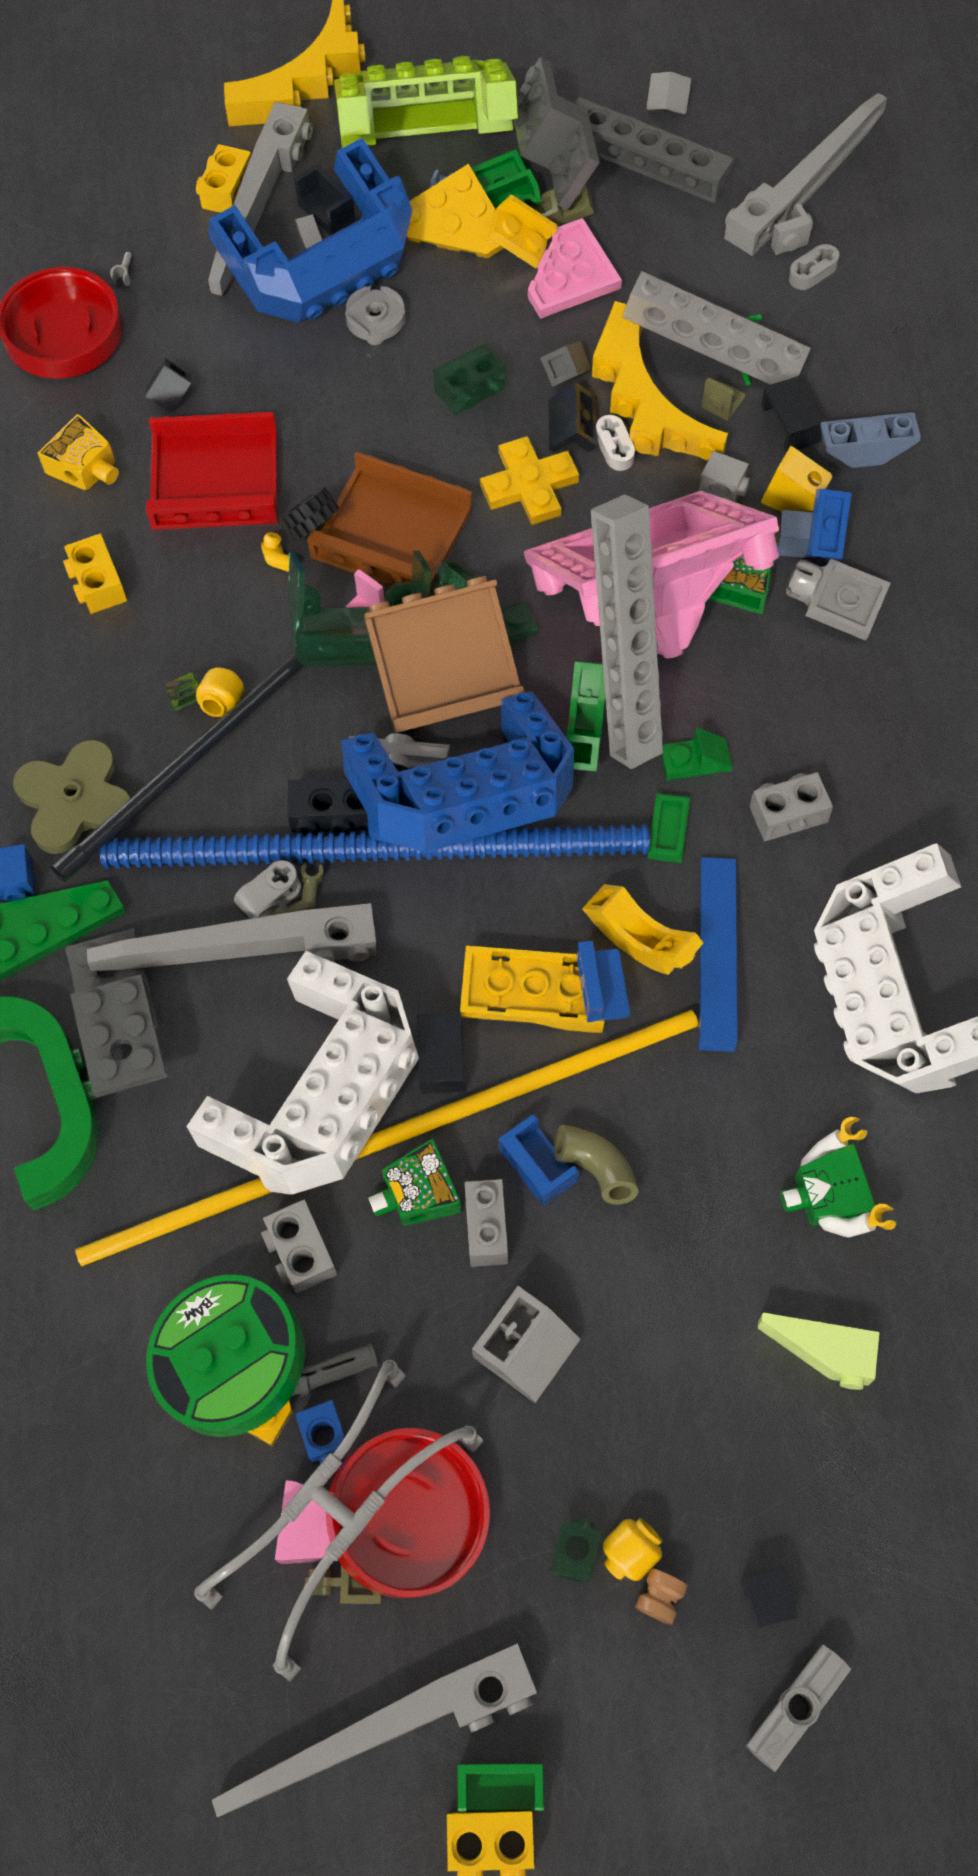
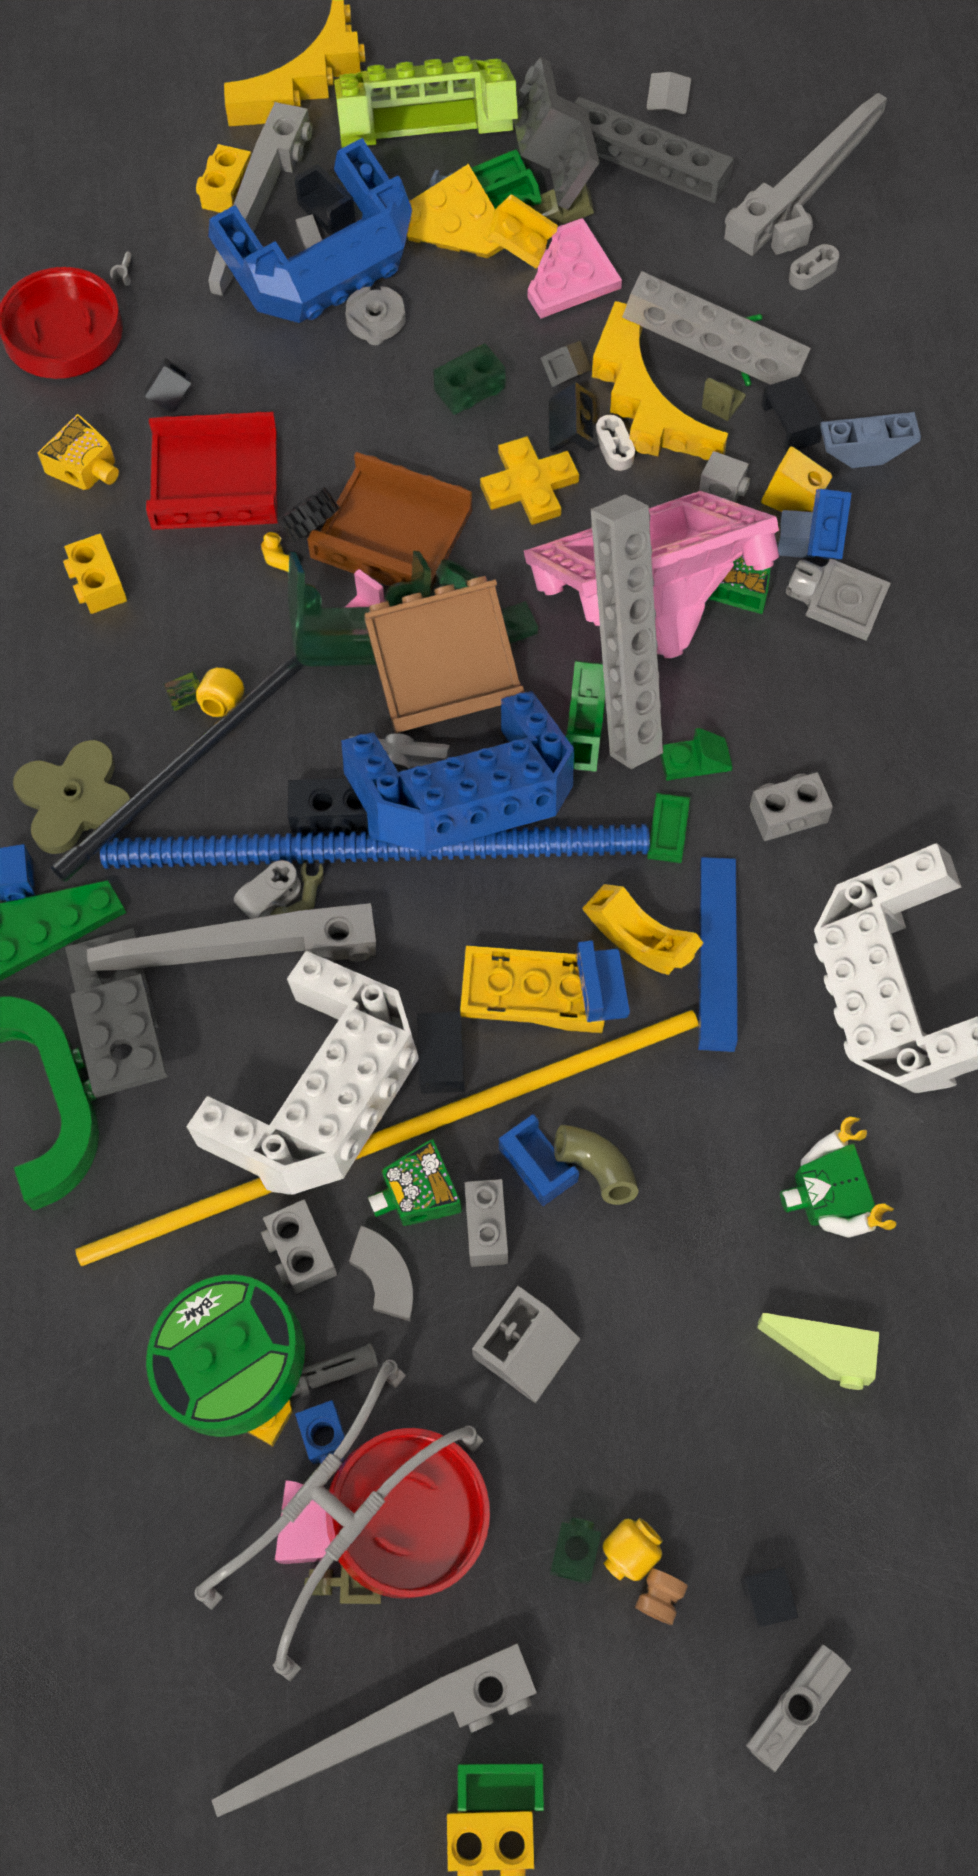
(387, 1273): none -> light grey tile

